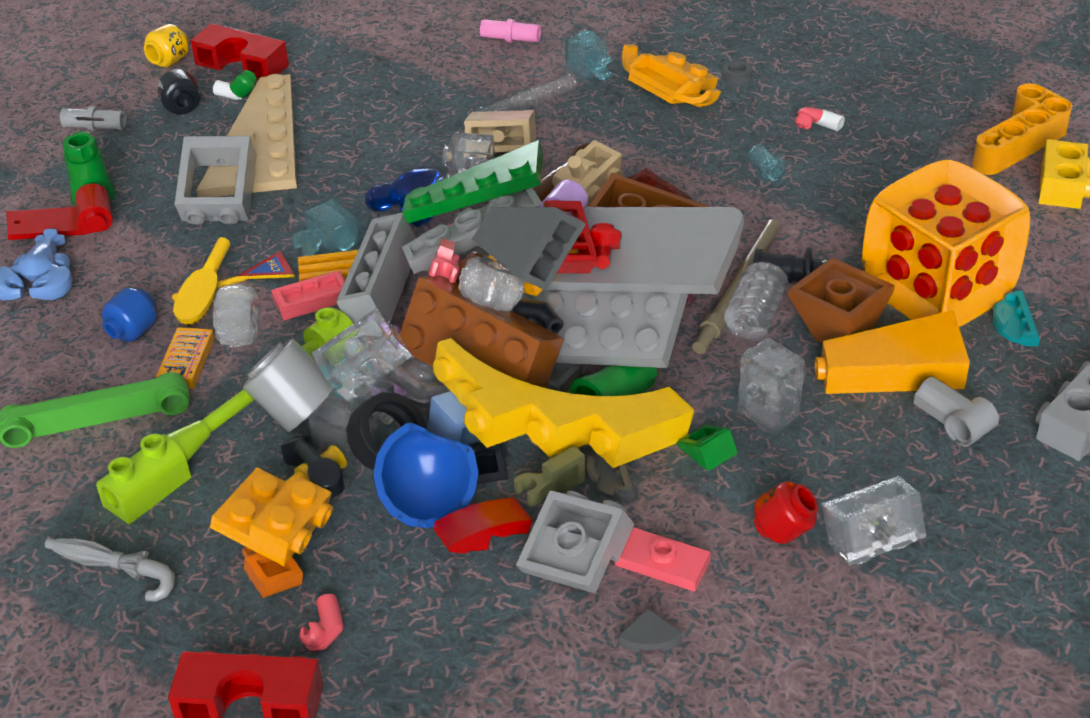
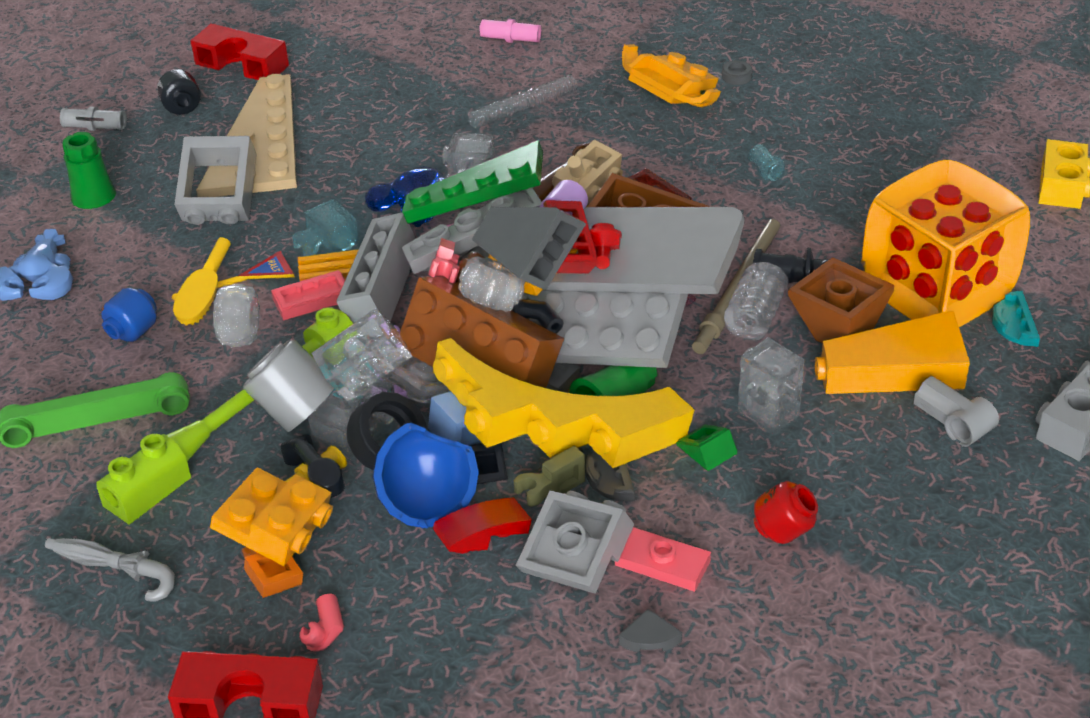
(89, 216): red door -> none
(166, 46): yellow head -> none
(187, 353): light orange tile -> none
(238, 88): green arm -> none
(509, 128): tan brick -> none
(587, 56): clear light blue brick -> none
(825, 118): arm -> none
(874, 520): clear brick -> none
(1035, 118): light orange beam -> none

